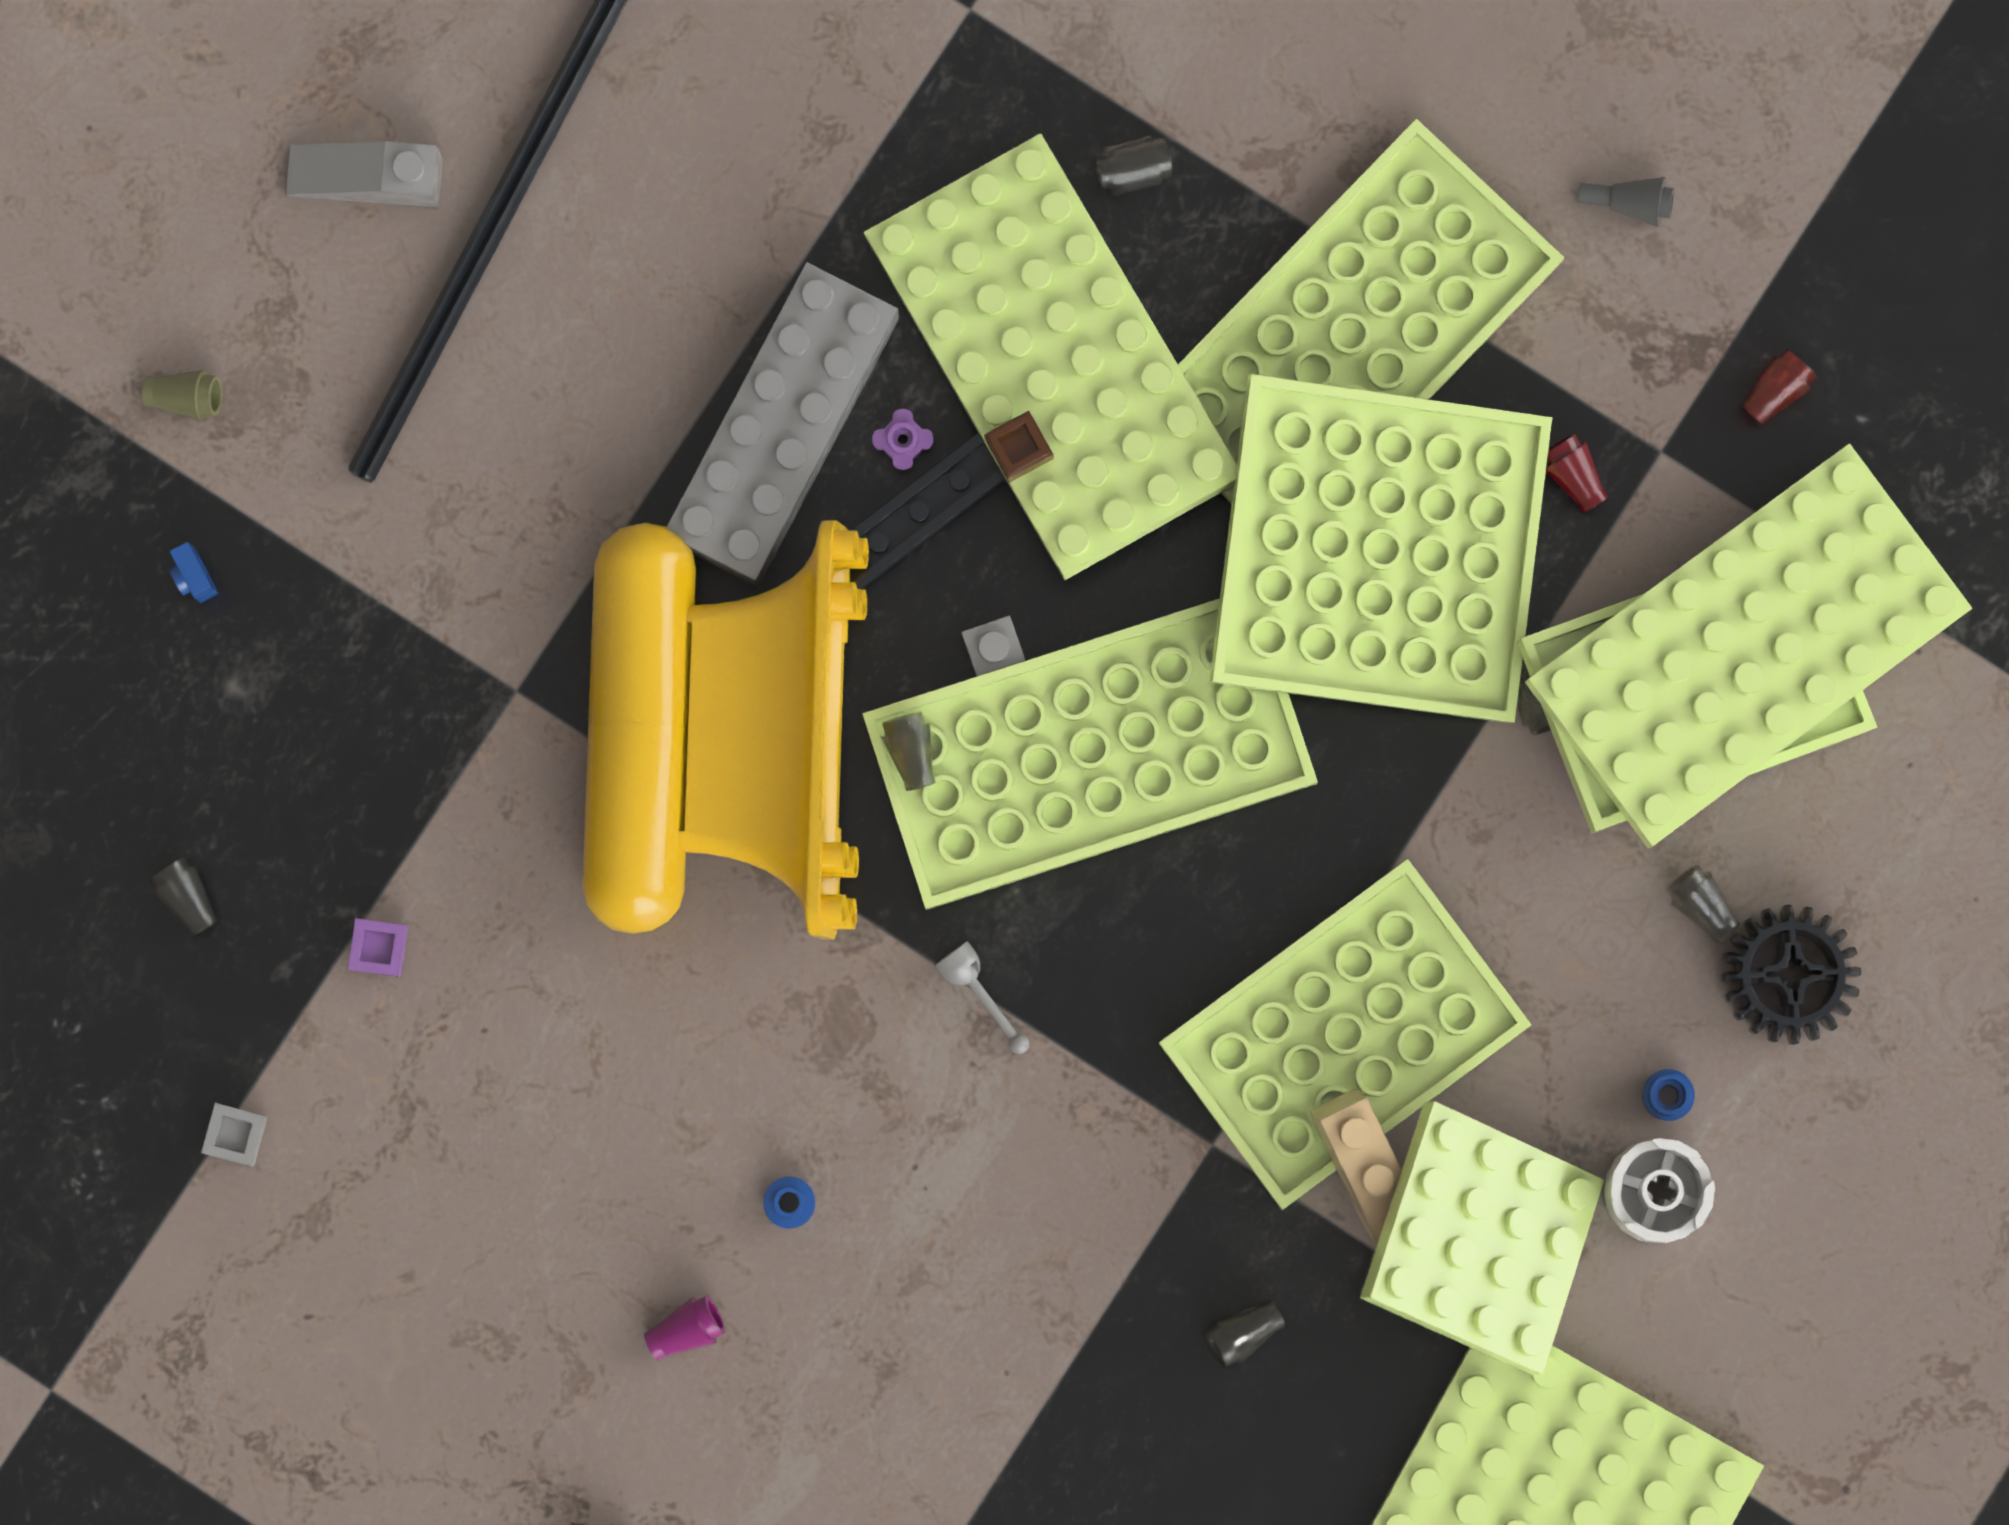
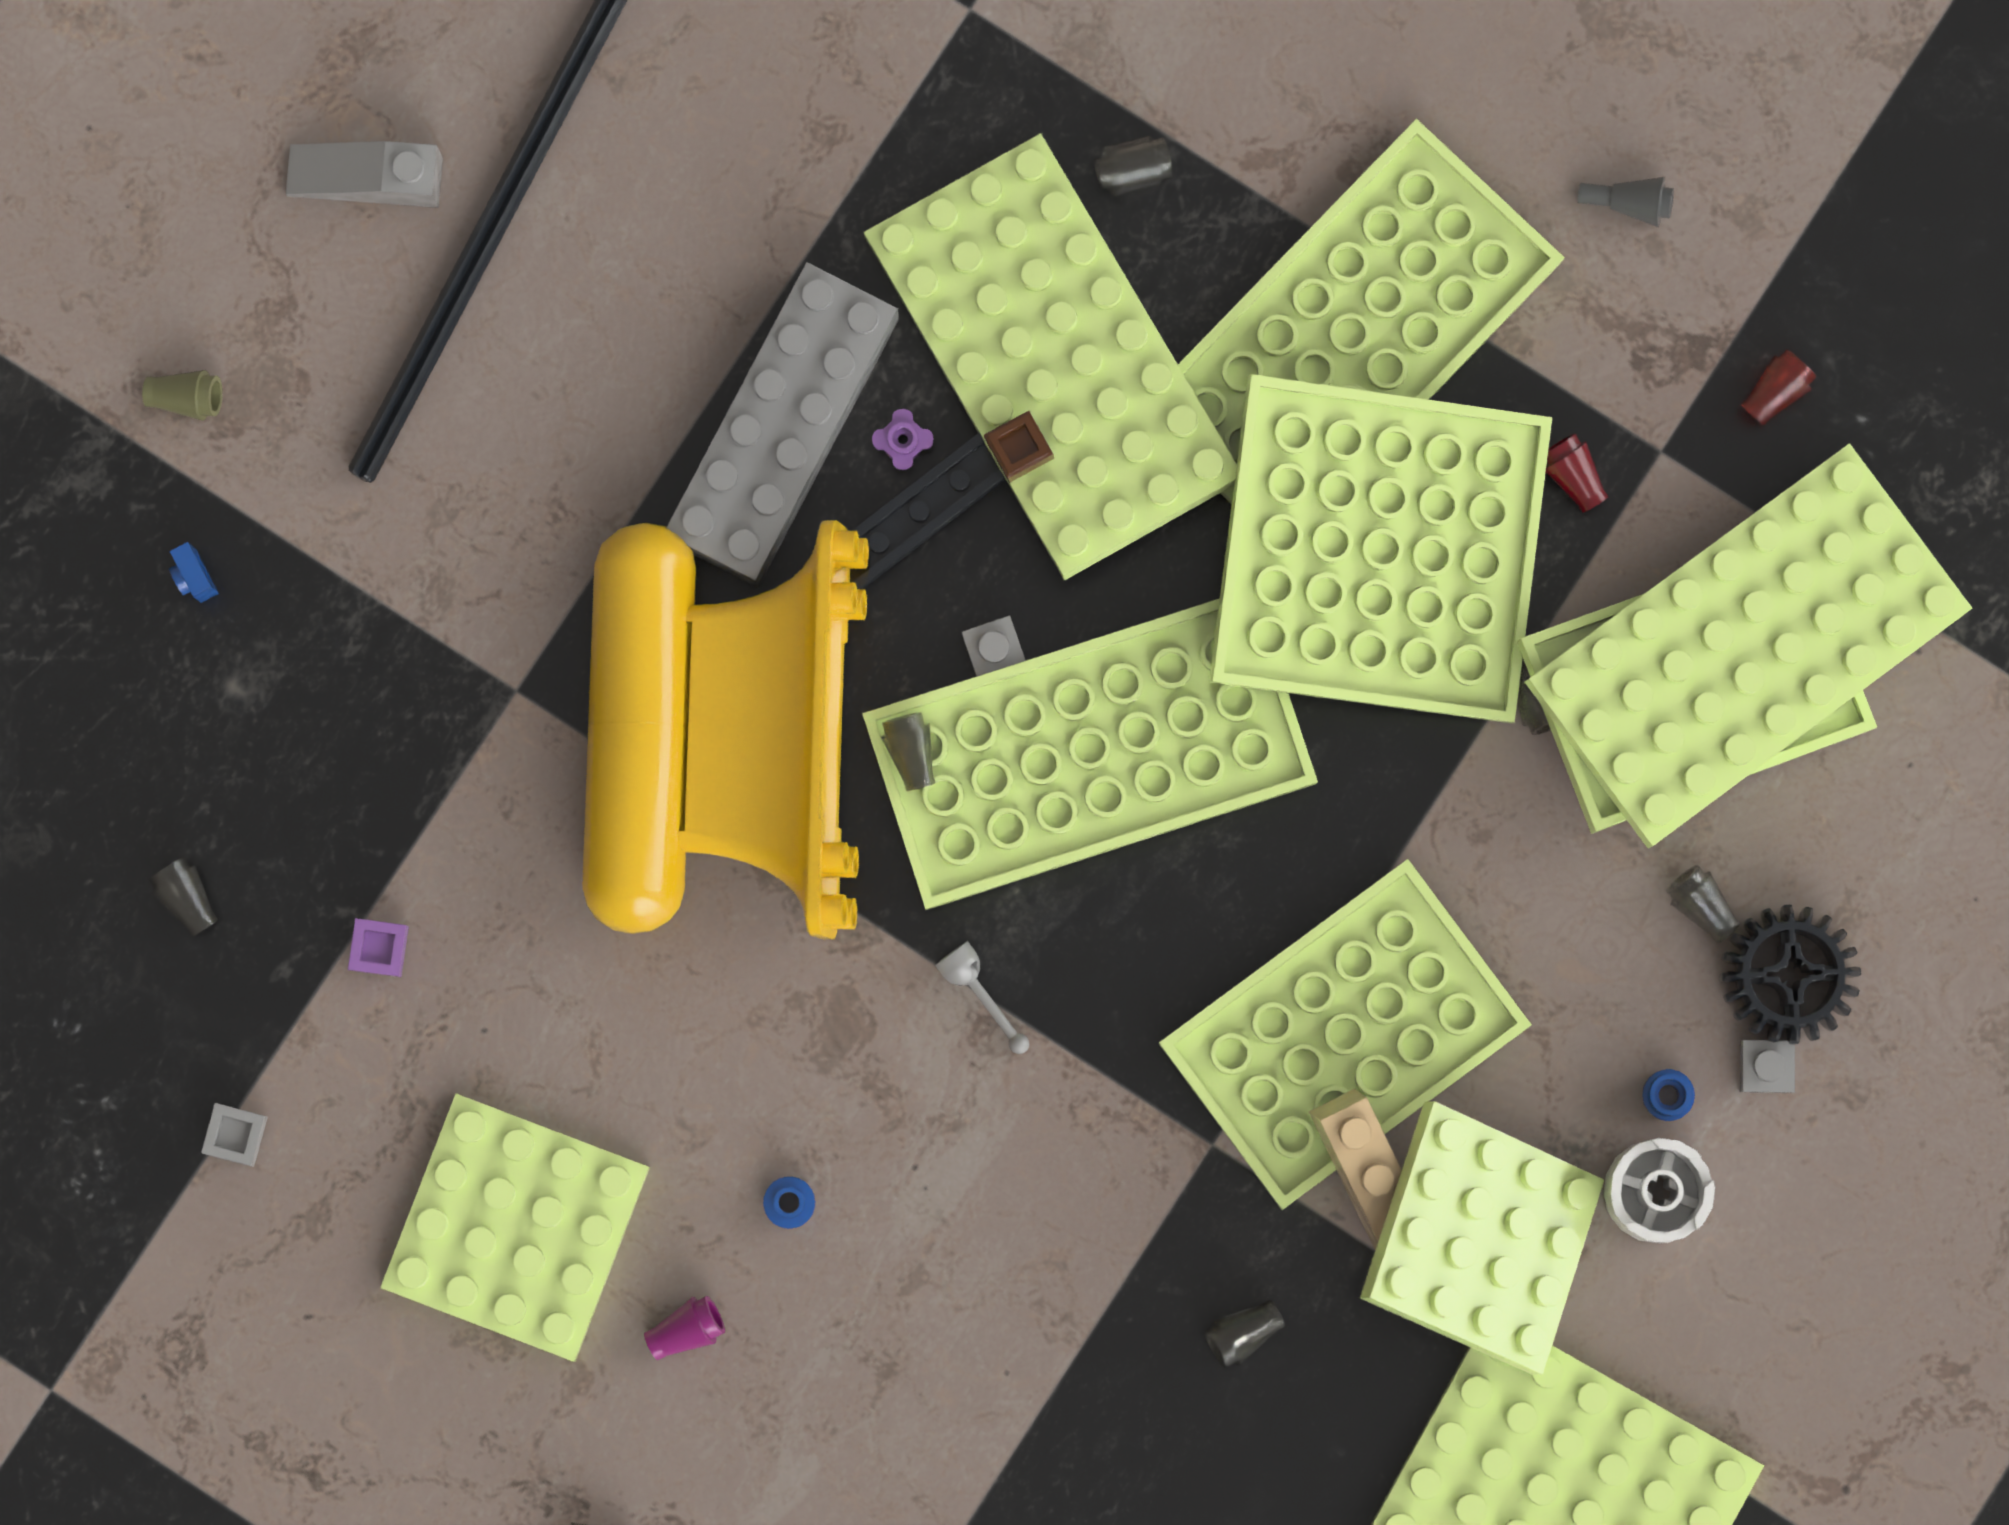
(515, 1227): none -> yellowish green plate
(1767, 1066): none -> light grey plate

